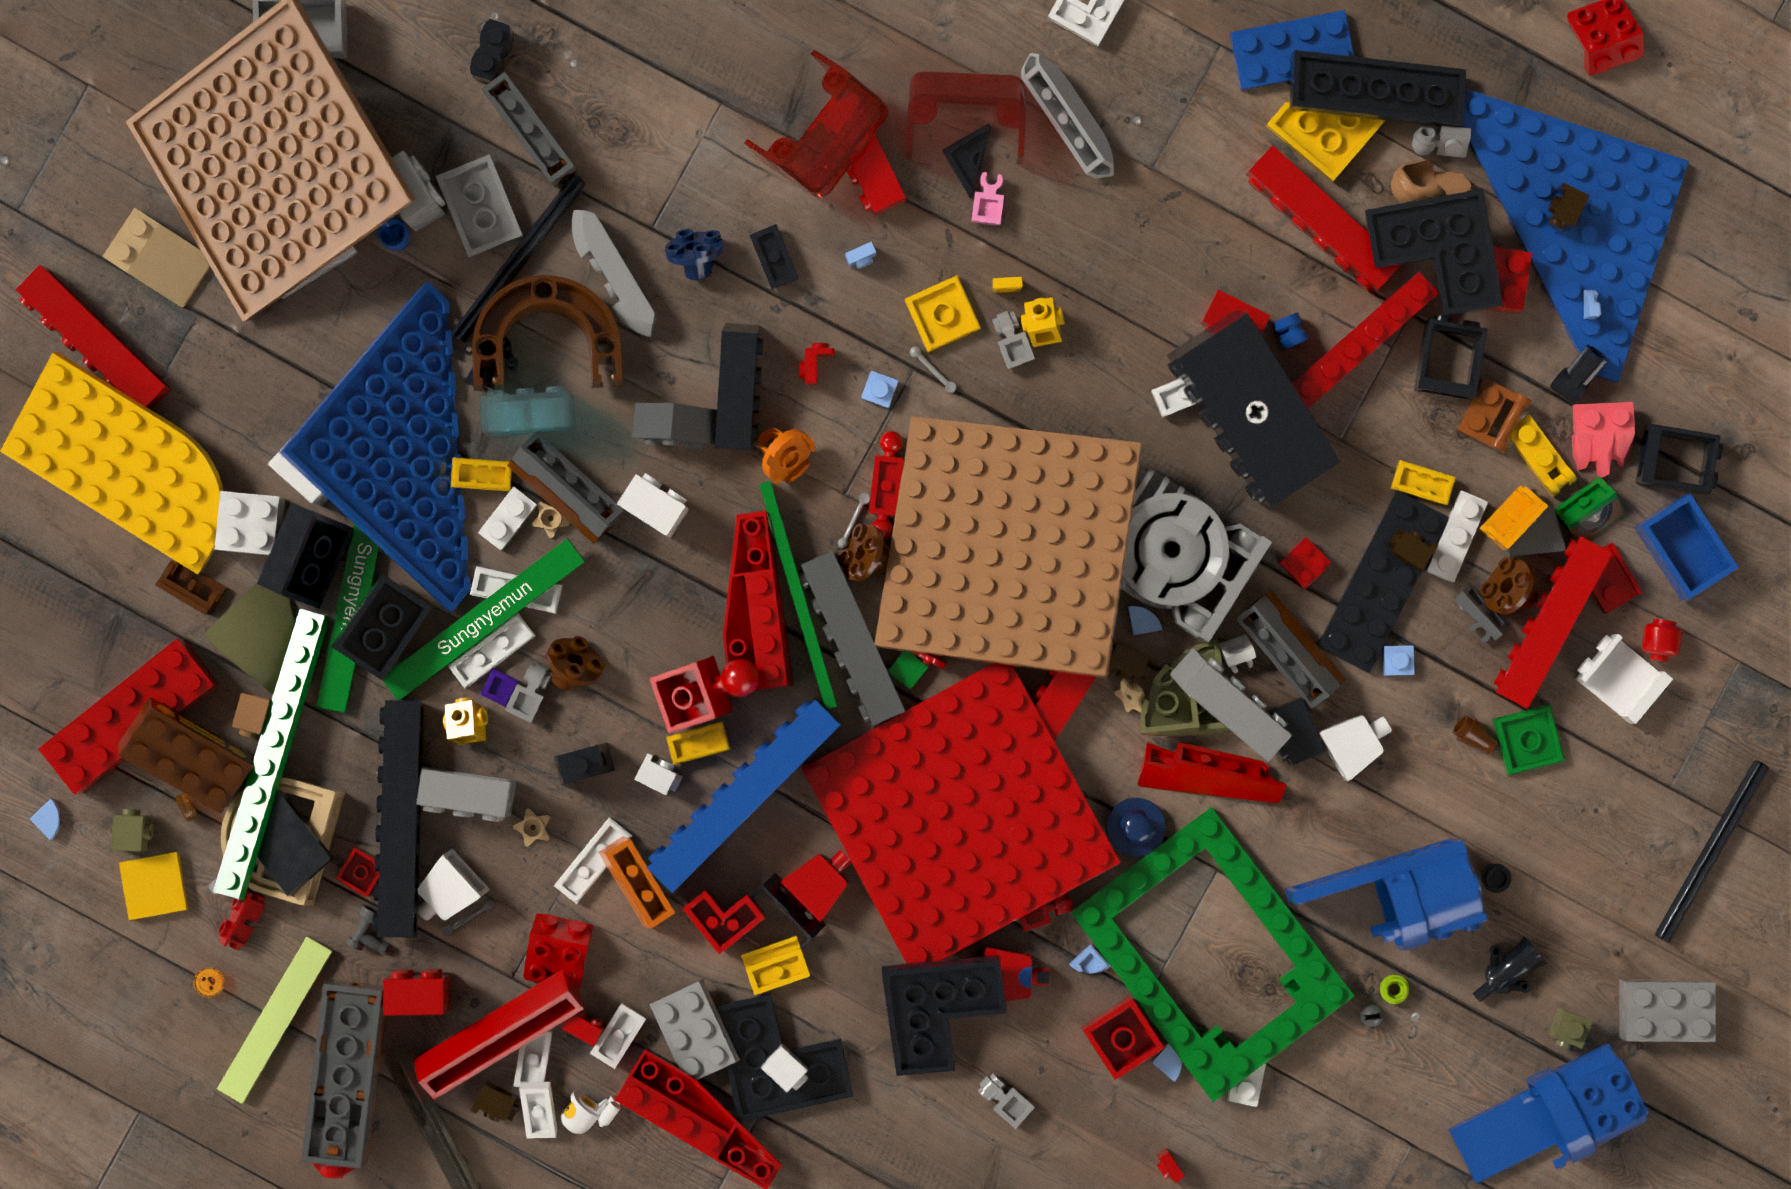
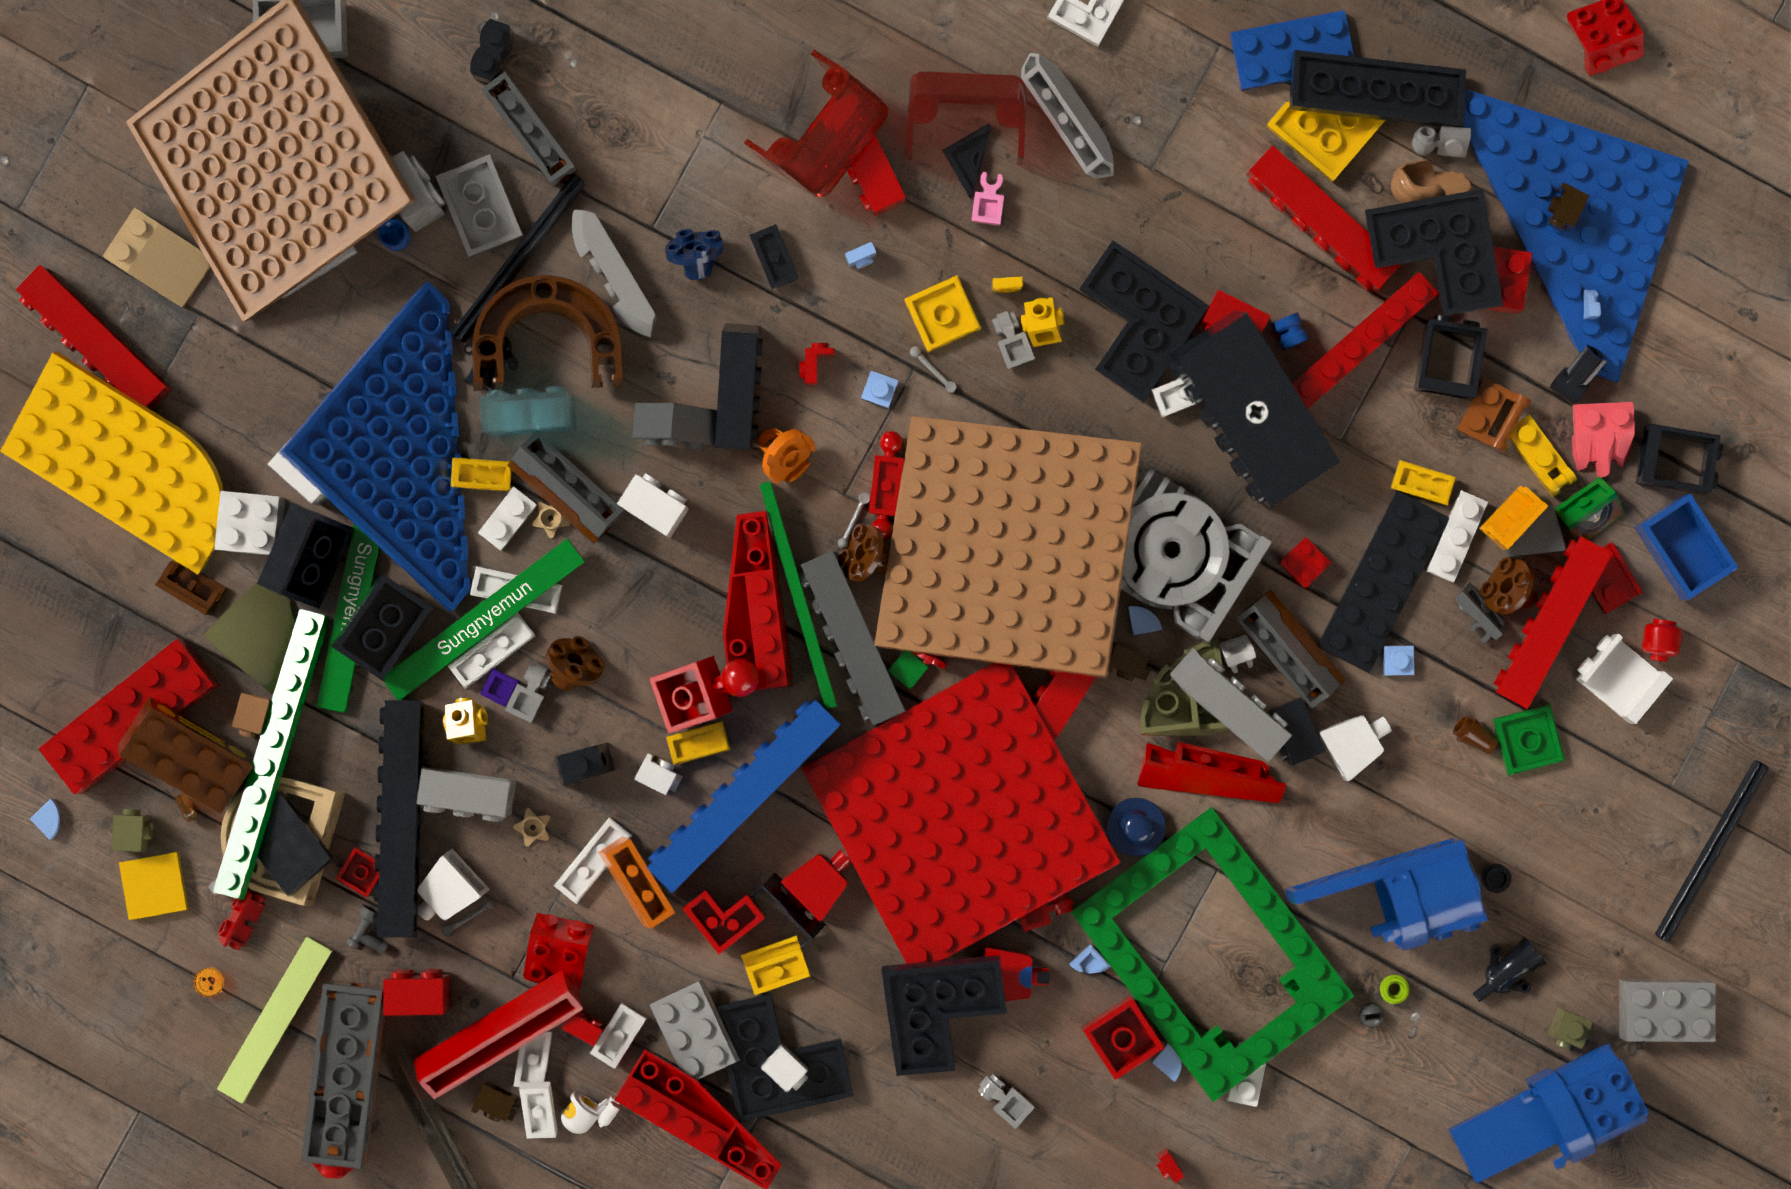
(1131, 695): tan plate -> none
(1156, 315): none -> black plate
(1411, 548): dark brown brick -> none

